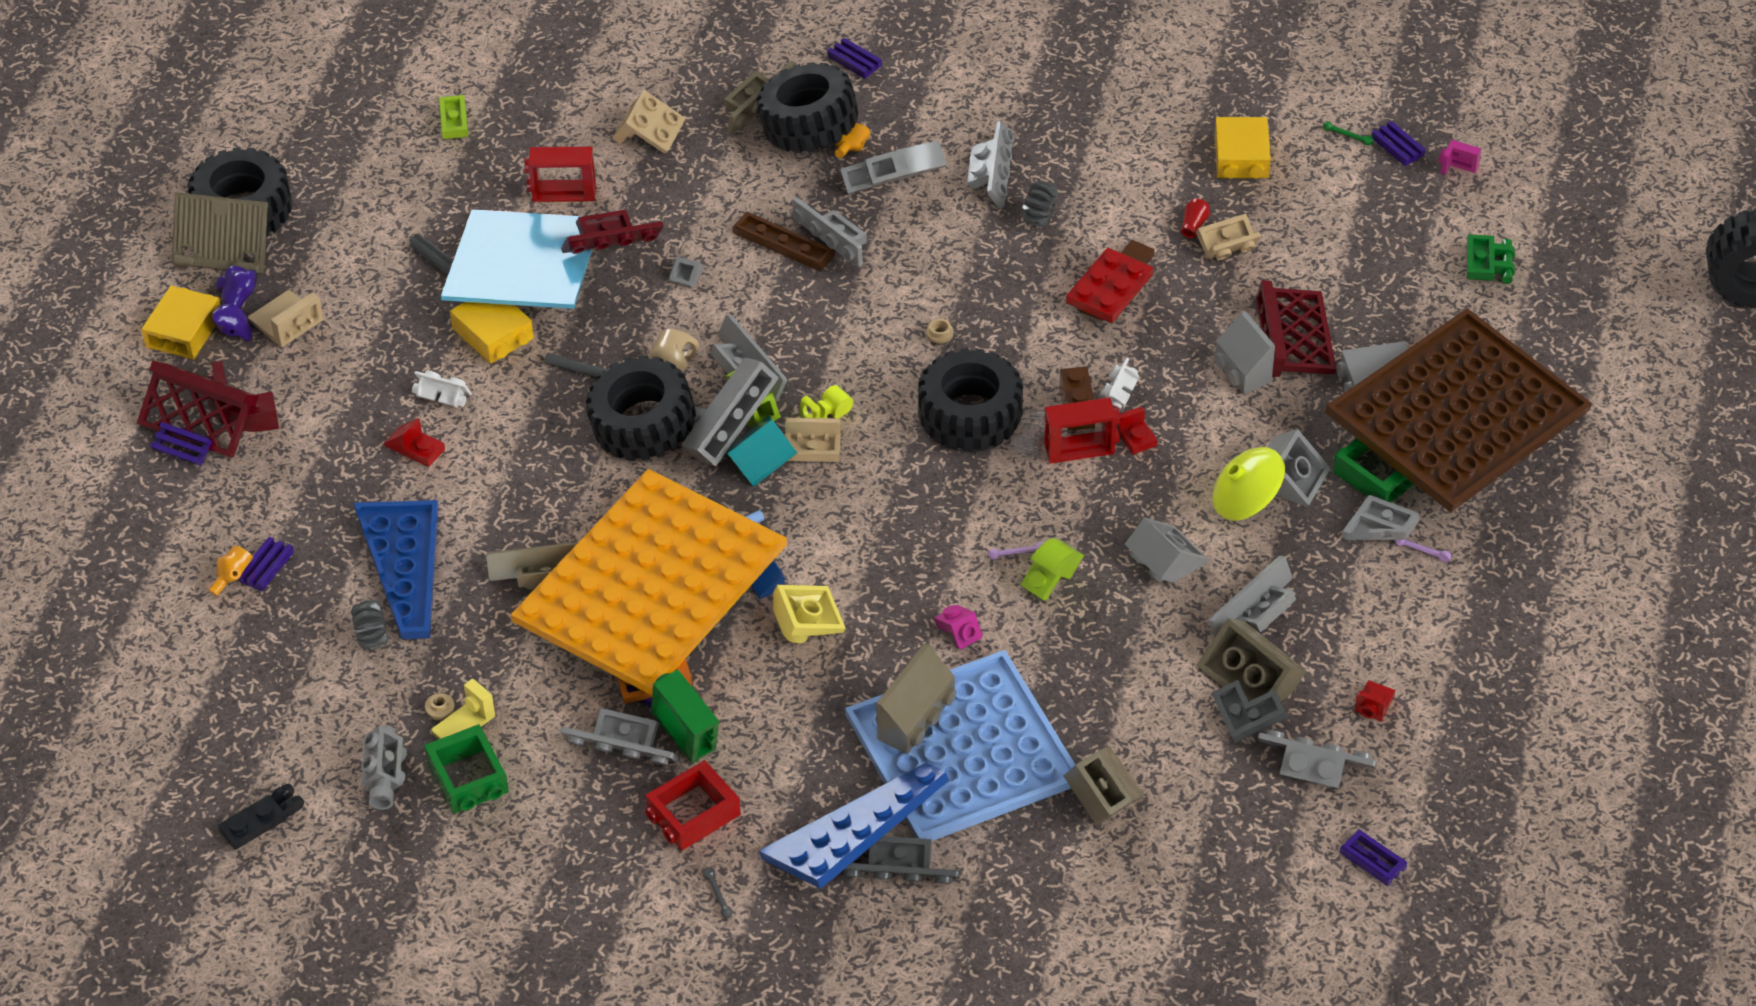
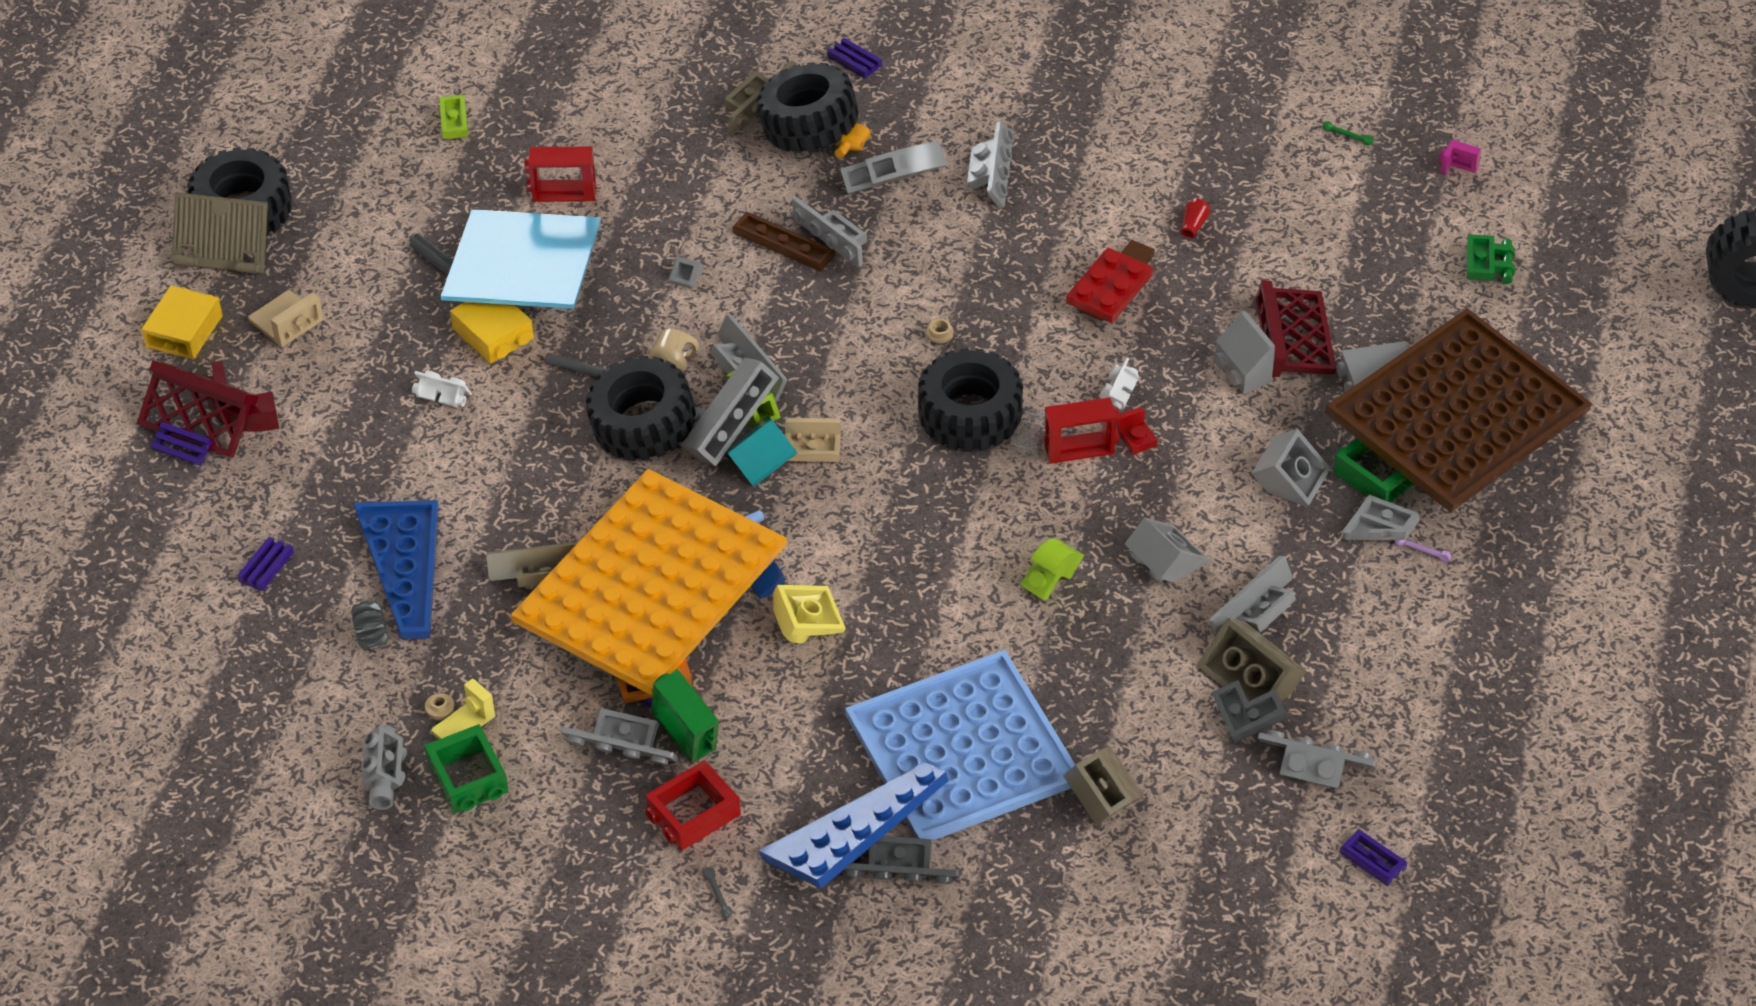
(230, 568): light orange piece -> none
(235, 288): dark purple animal -> none
(261, 816): black hinge -> none
(414, 444): red slope -> none
(609, 229): dark red bracket -> none
(650, 121): tan bracket -> none
(833, 402): neon yellow leg -> none
(914, 700): dark tan slope -> none
(961, 624): dark pink bracket -> none
(994, 553): lavender hinge -> none
(1040, 204): dark grey gear -> none
(1076, 387): reddish brown brick -> none
(1227, 237): tan bracket -> none
(1242, 147): yellow brick -> none
(1248, 483): neon yellow dish -> none
(1374, 700): red bracket -> none
(1401, 141): dark purple tile -> none

